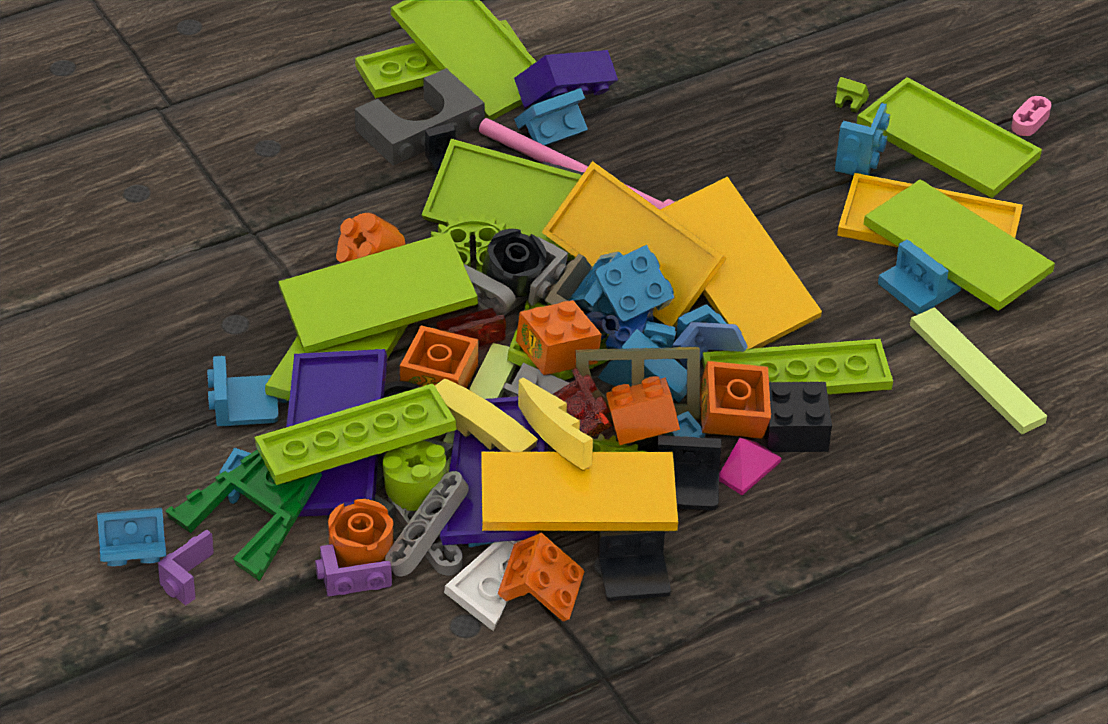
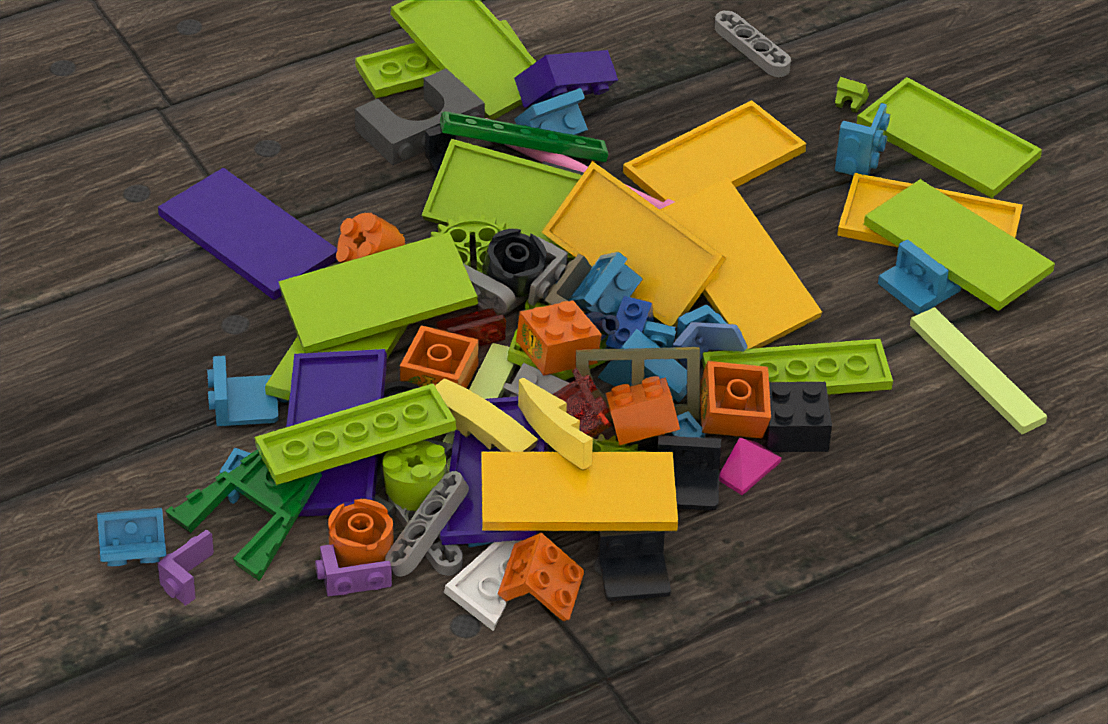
(247, 231): none -> dark purple tile
(523, 136): none -> green tile
(635, 284): dark azure bracket -> none
(731, 146): none -> yellow tile
(773, 61): none -> light grey beam
(1031, 116): bright pink beam -> none

